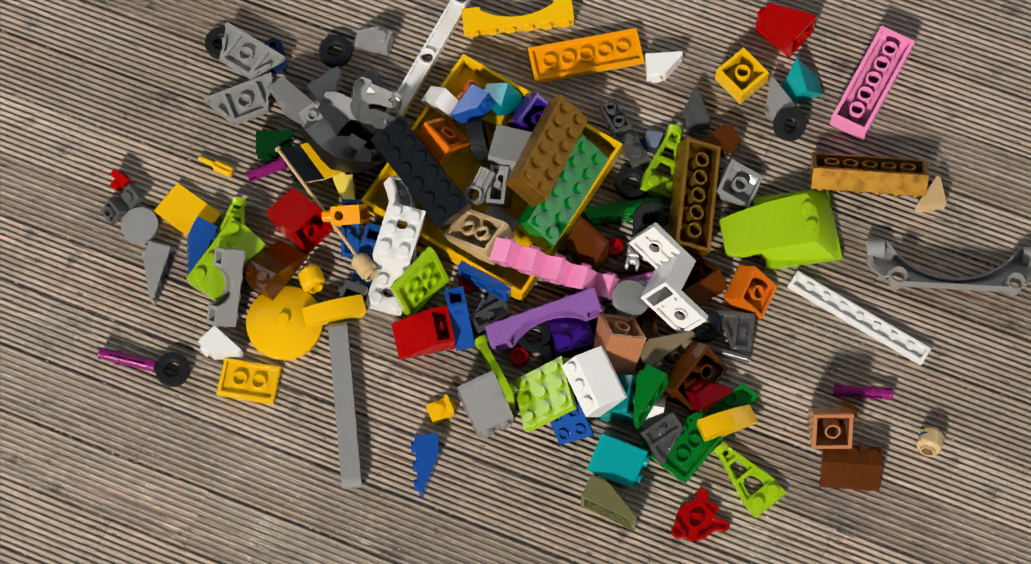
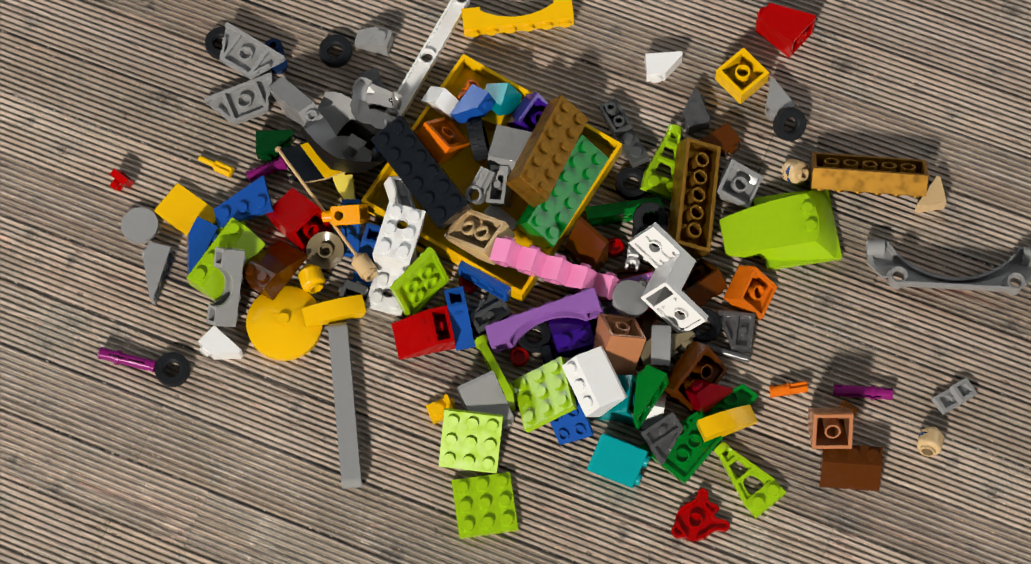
(117, 207): dark grey slope -> none
(245, 204): none -> blue wing
(249, 381): yellow tile -> none
(319, 243): none -> dark tan dish
(327, 83): light grey slope -> none
(427, 456): blue slope -> none
(470, 440): none -> plate
(484, 505): none -> lime plate
(585, 55): light orange plate -> none
(605, 501): olive slope -> none
(652, 140): dark blue slope -> none
(660, 344): none -> light grey slope
(788, 389): none -> orange axle
(795, 171): none -> tan head
(802, 83): teal slope -> none
(859, 318): white tile -> none
(872, 83): bright pink brick -> none
(954, 396): none -> light grey slope

